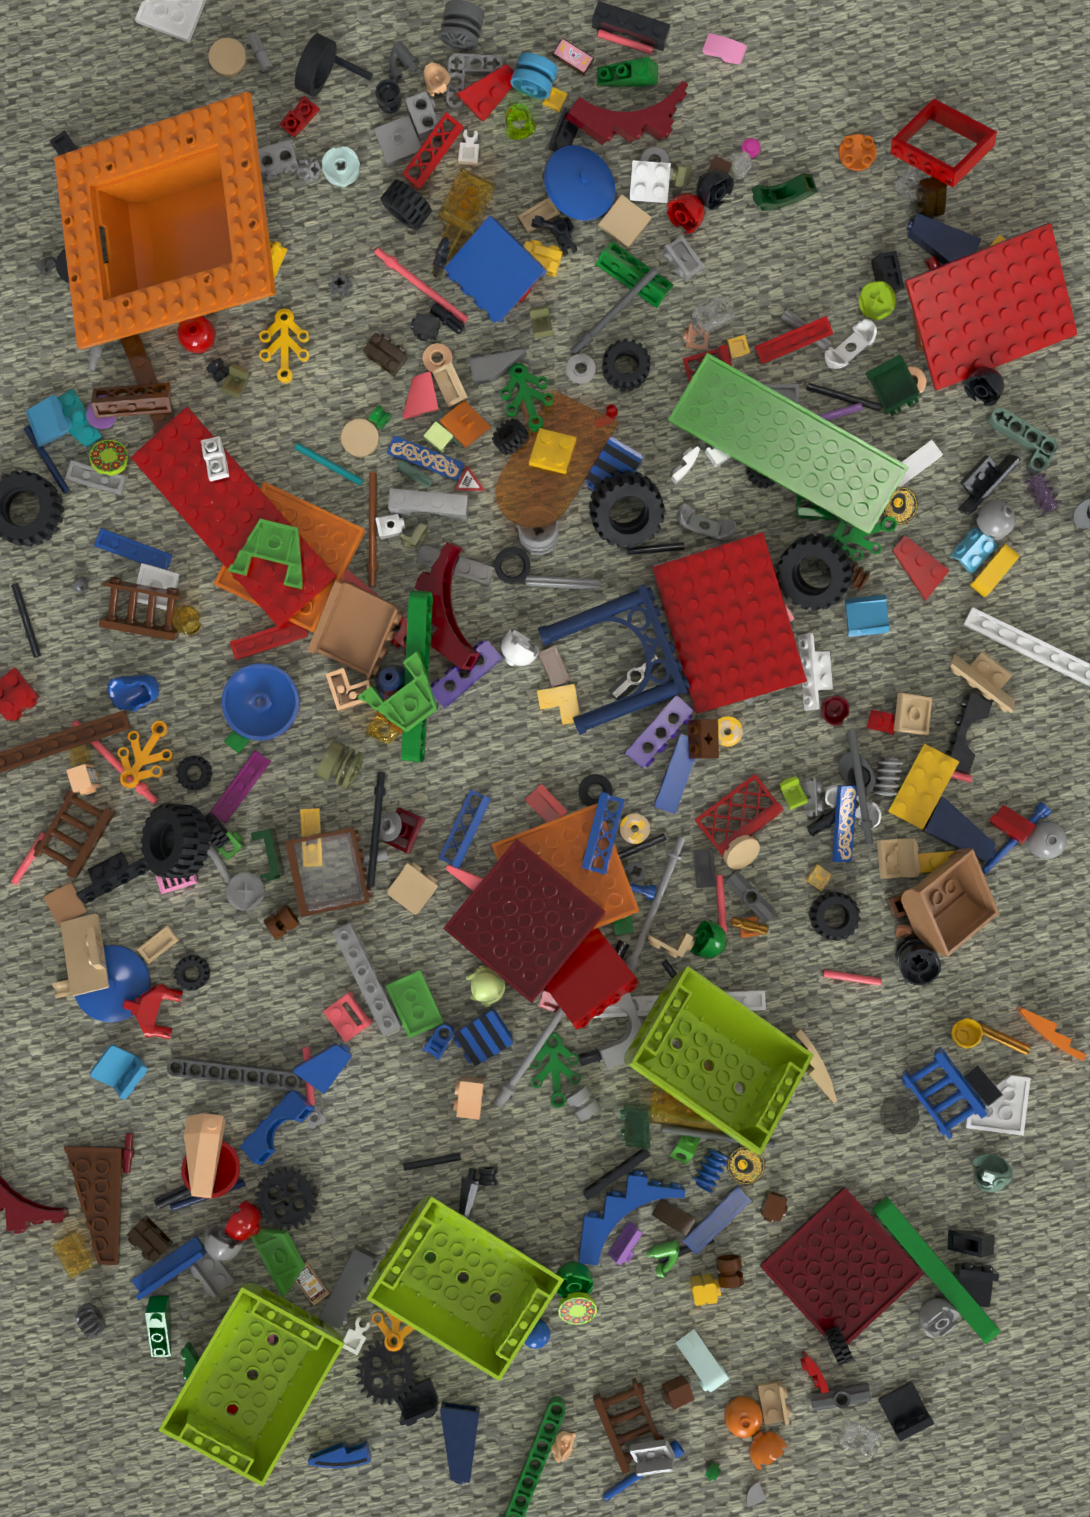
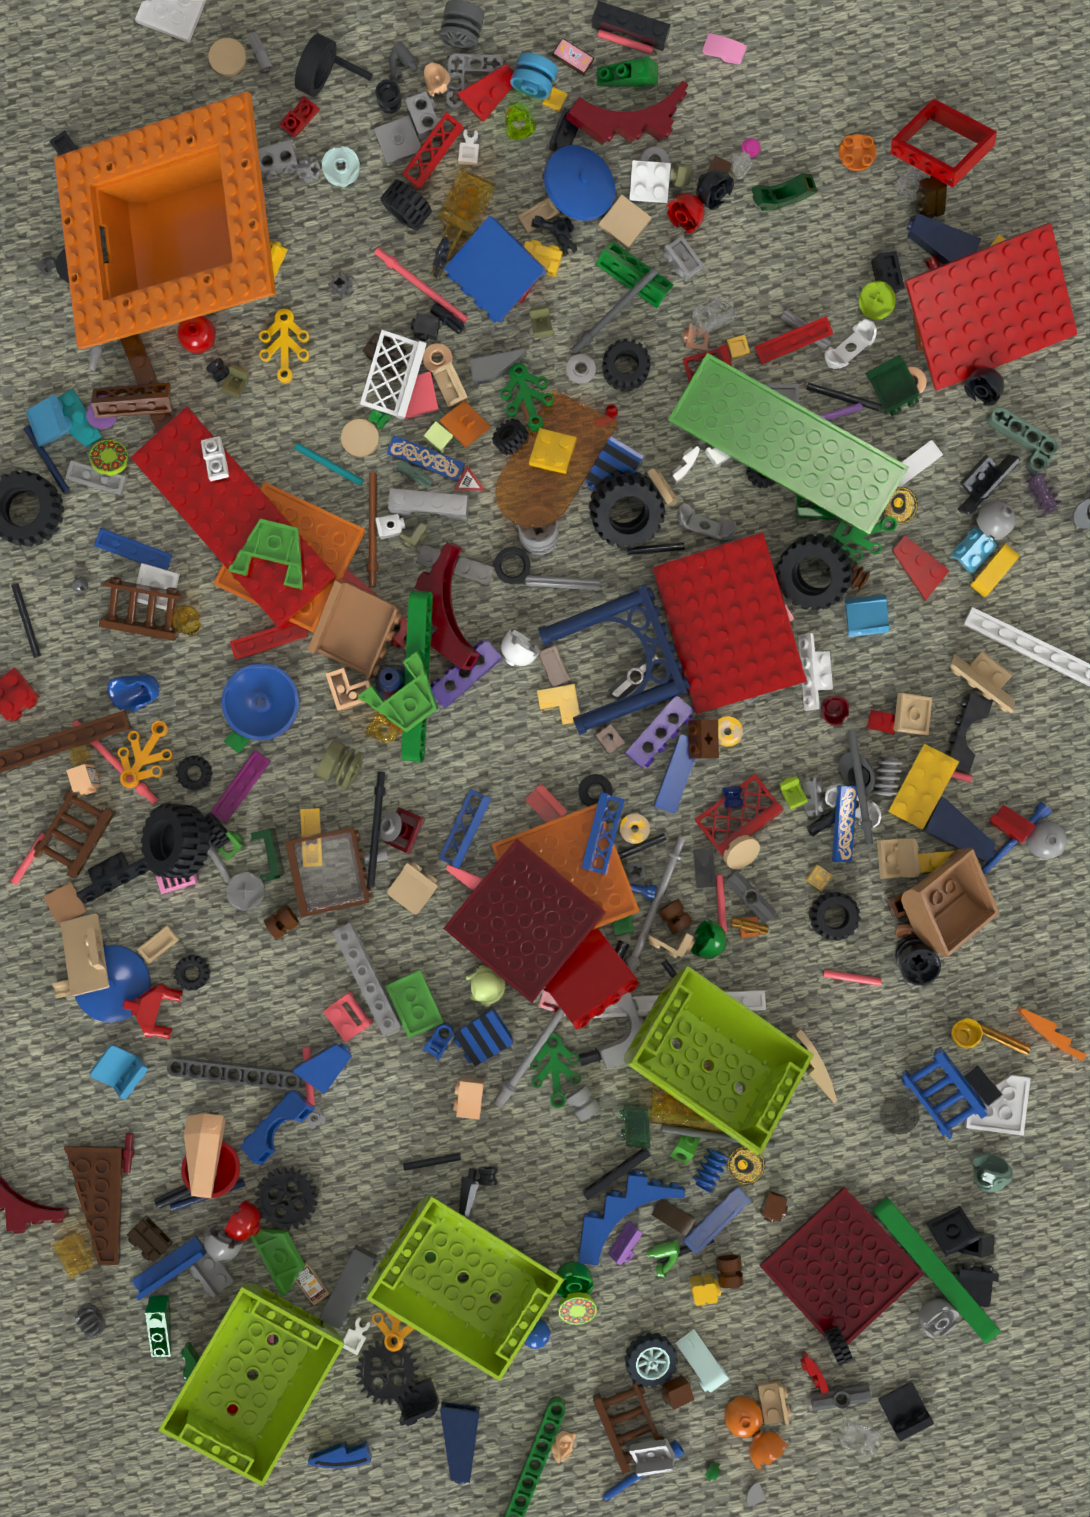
(409, 378): none -> white fence
(609, 738): none -> brick
(637, 1350): none -> black wheel
(663, 487): none -> tan tile
(670, 911): none -> reddish brown wheel
(732, 797): none -> clear blue wheel
(953, 1231): none -> black tile

